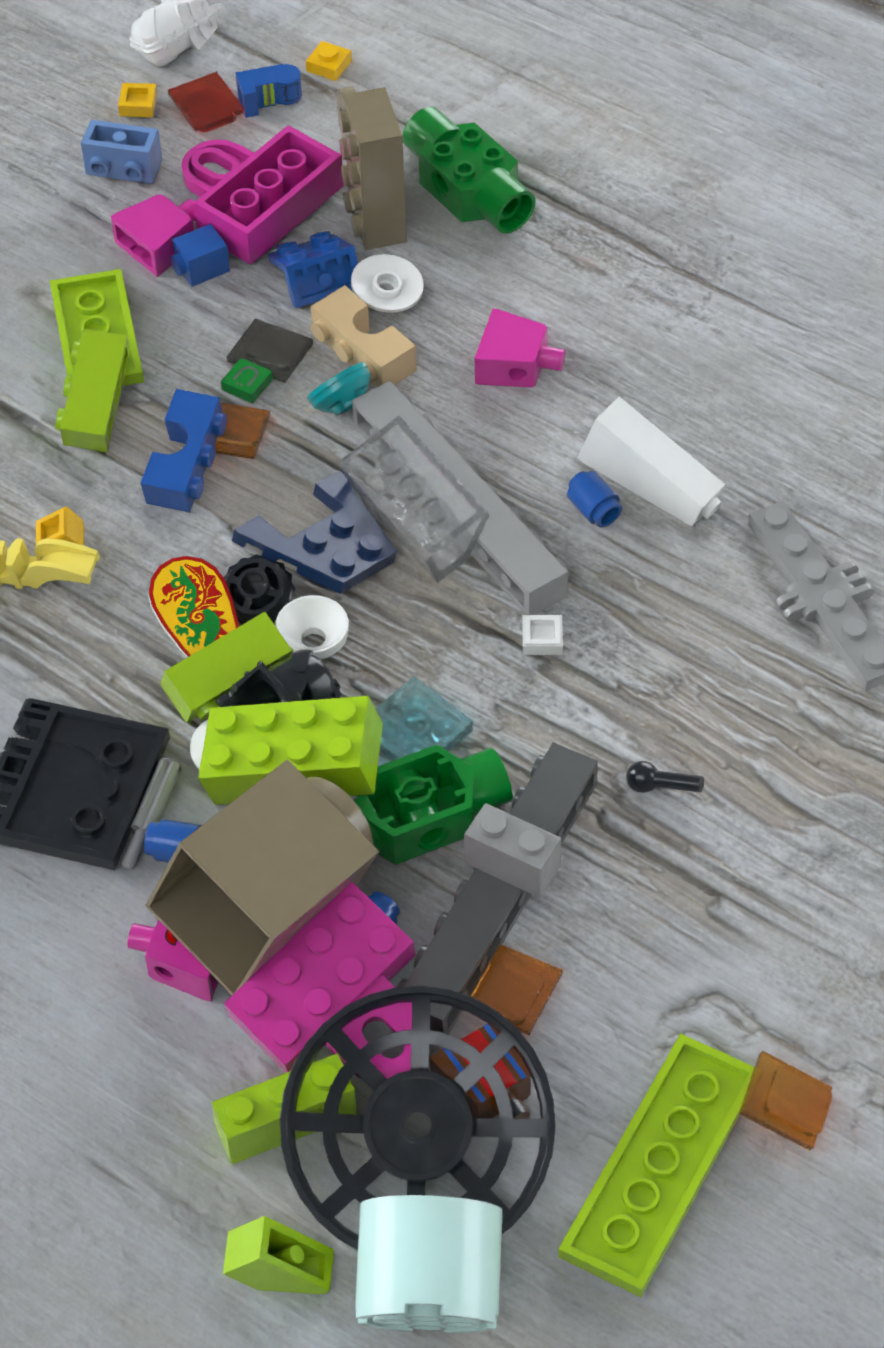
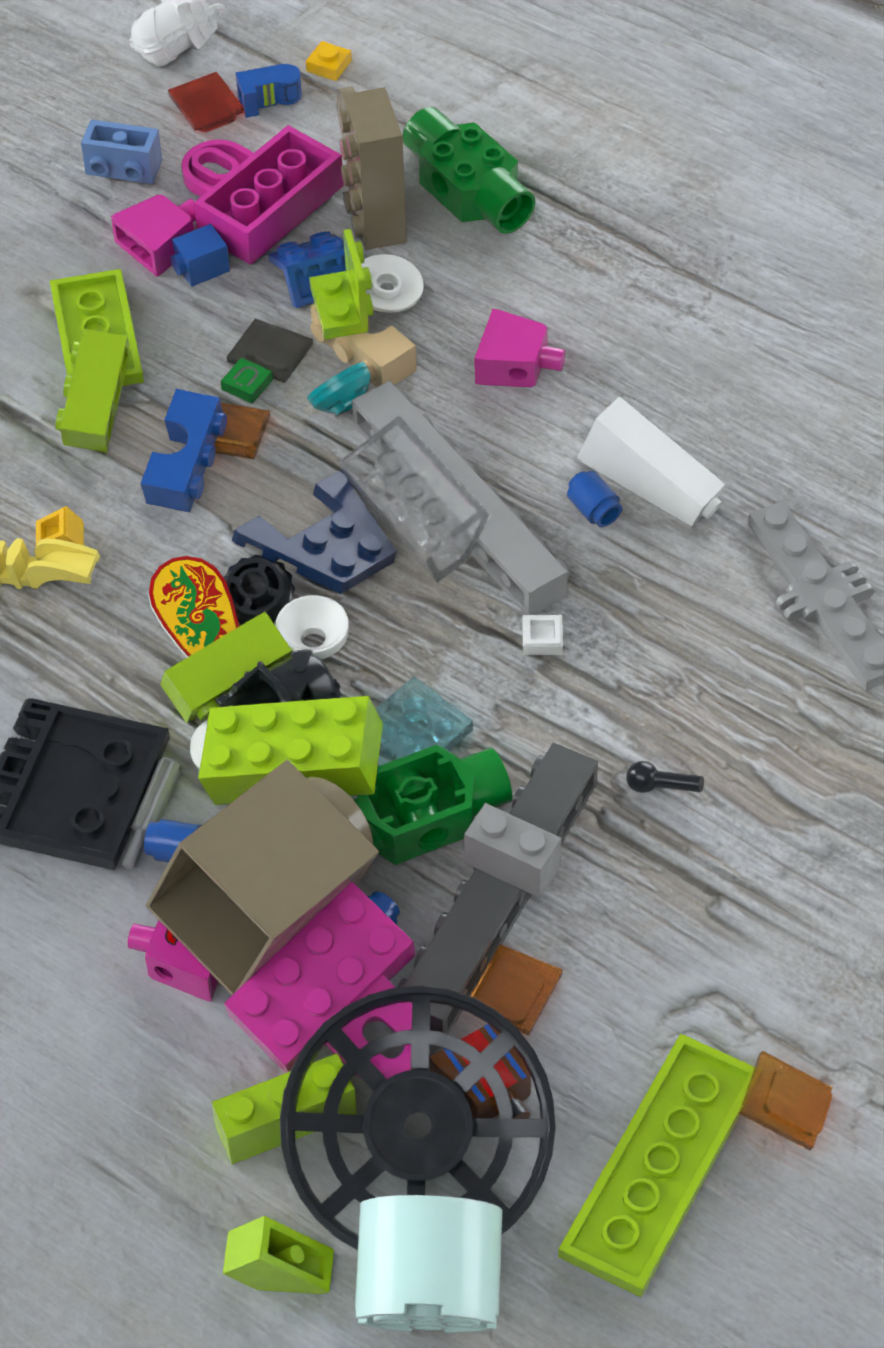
(137, 100): yellow plate -> none
(342, 296): none -> lime bracket

